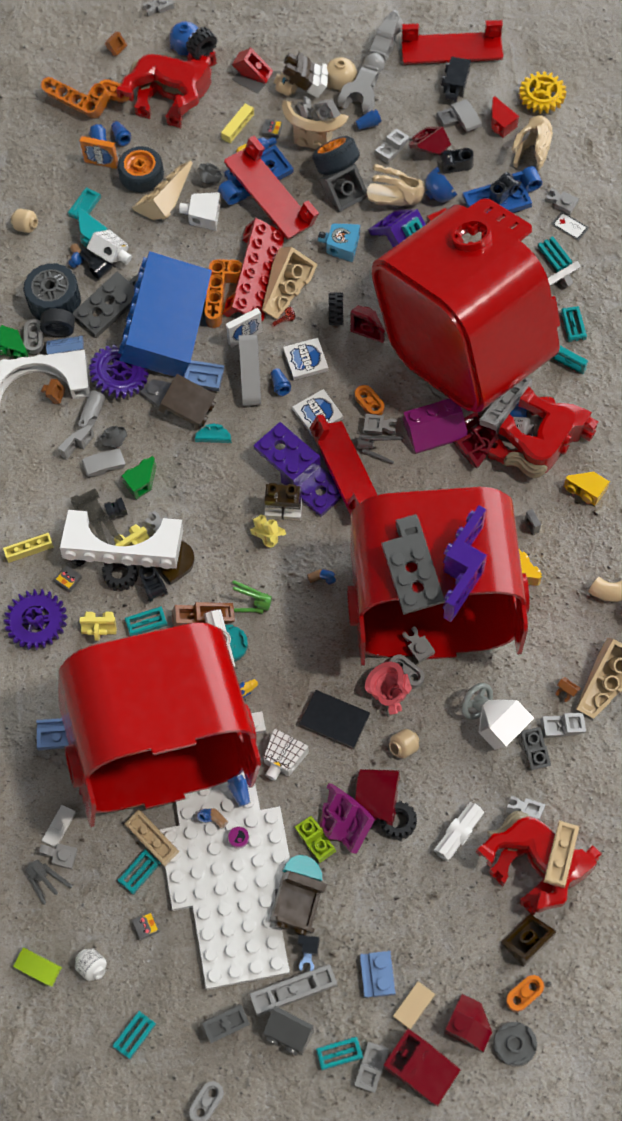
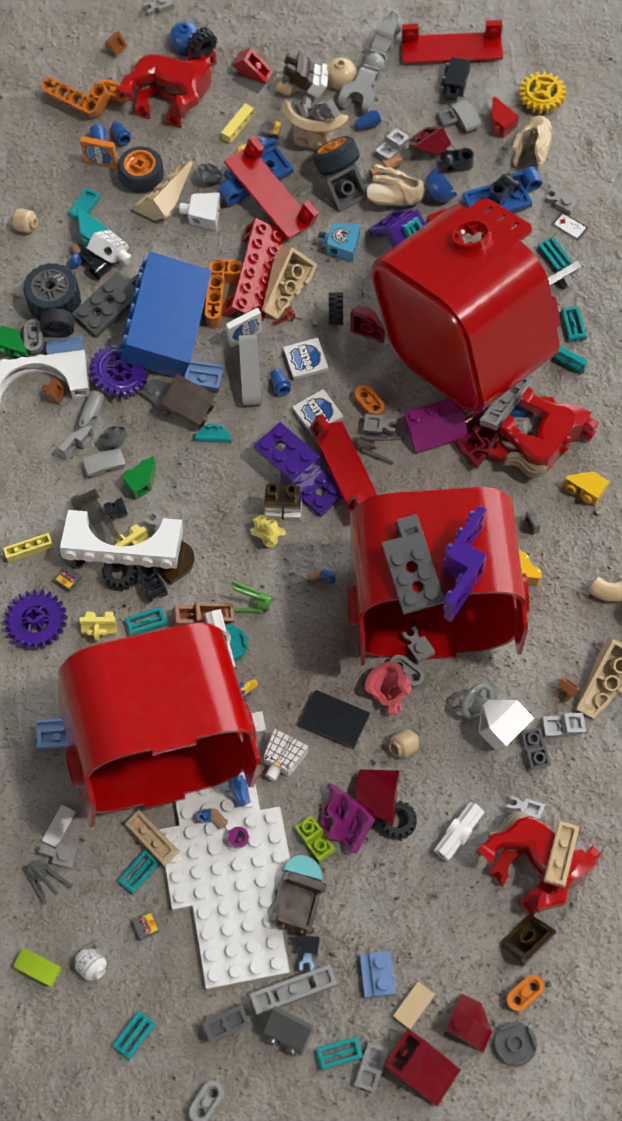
(392, 162): none -> nougat pin

